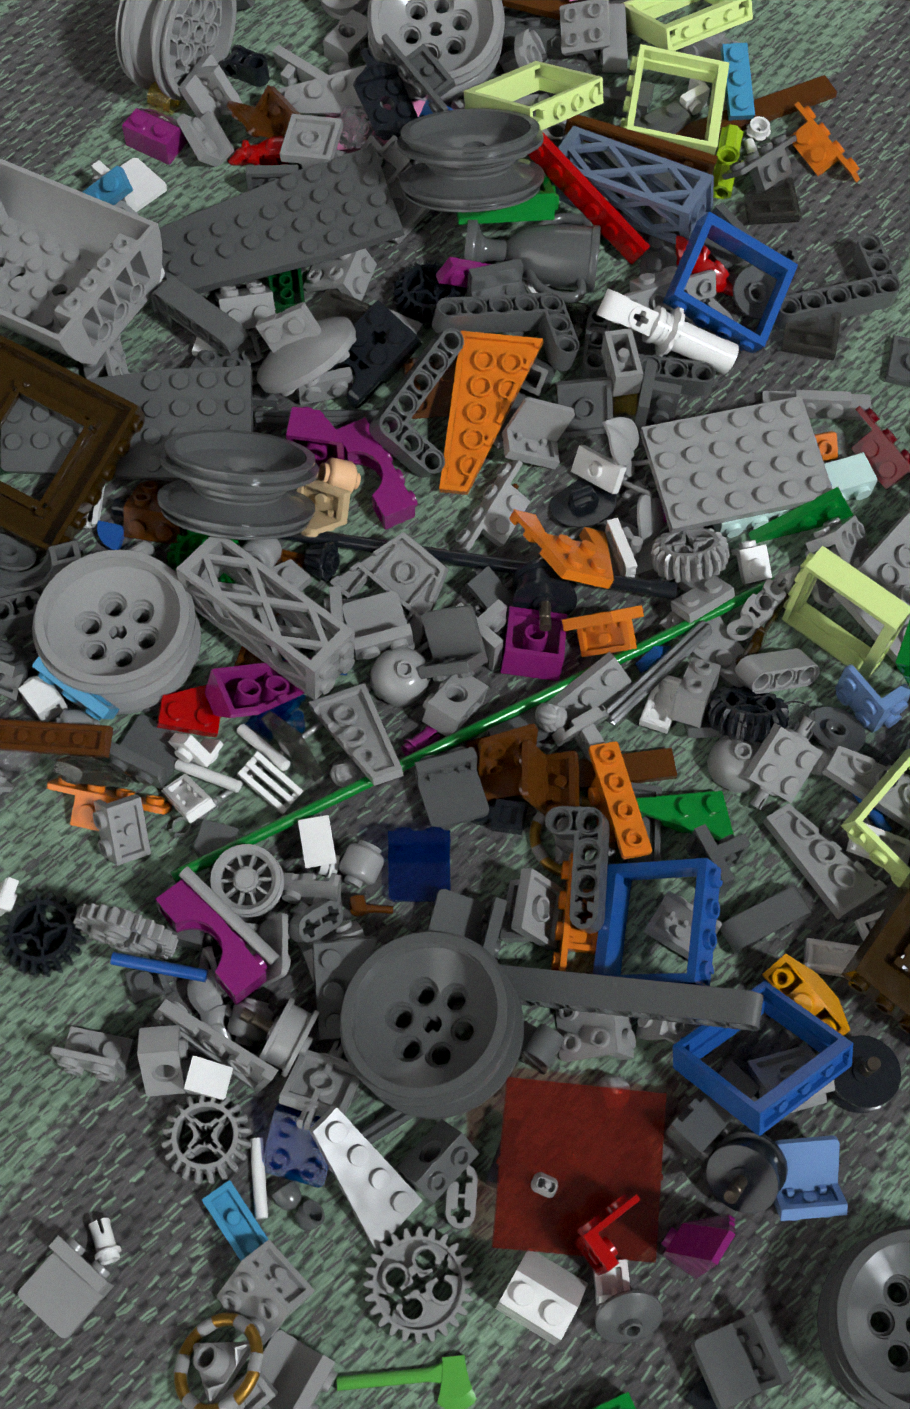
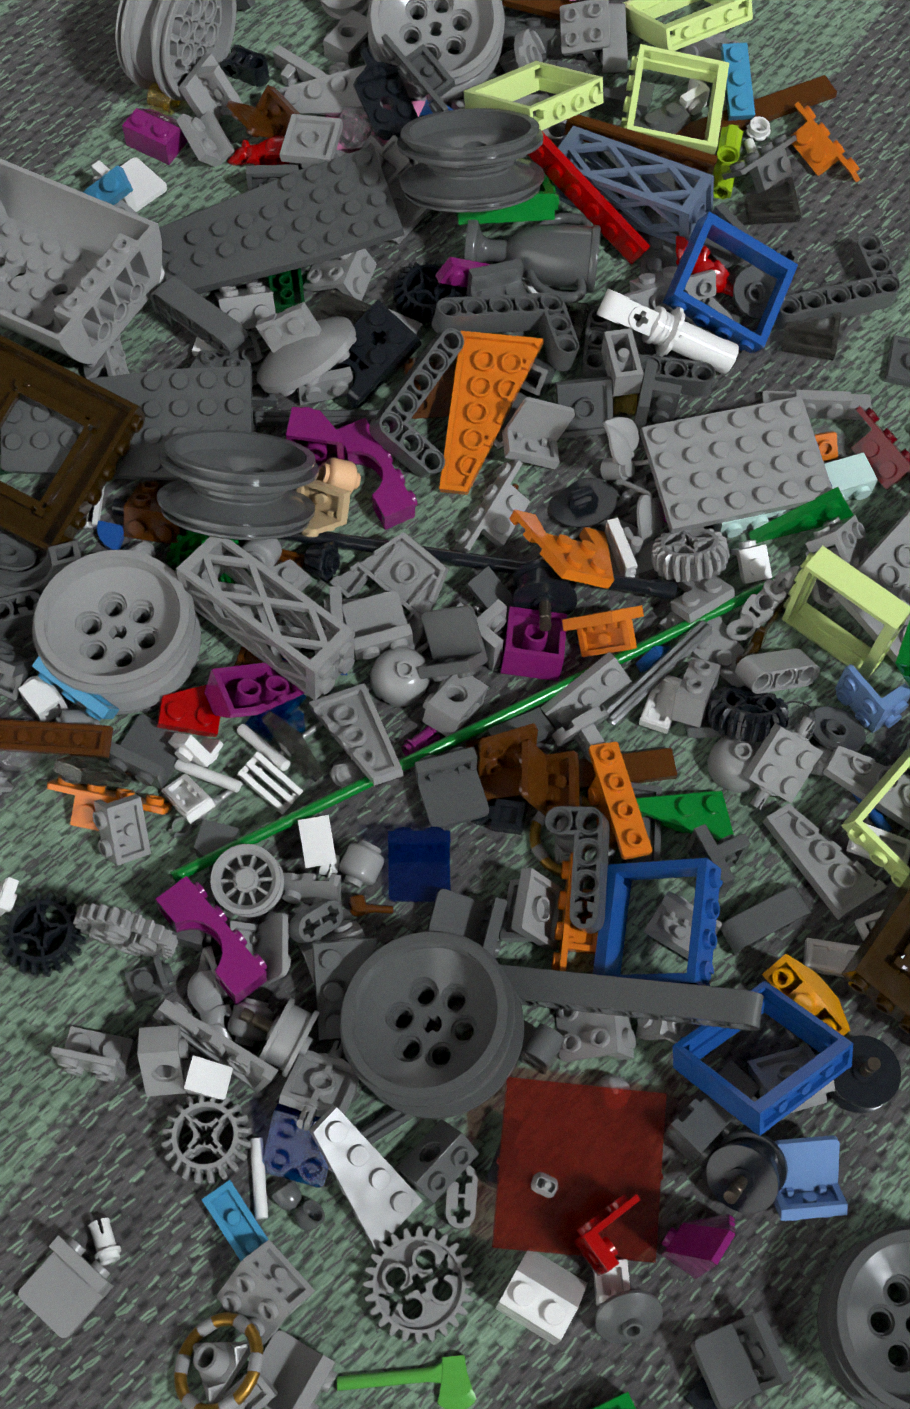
(159, 967): blue bar -> none
(229, 915): light grey bar -> none
(551, 717): light grey piece -> none
(598, 469): white plate -> none

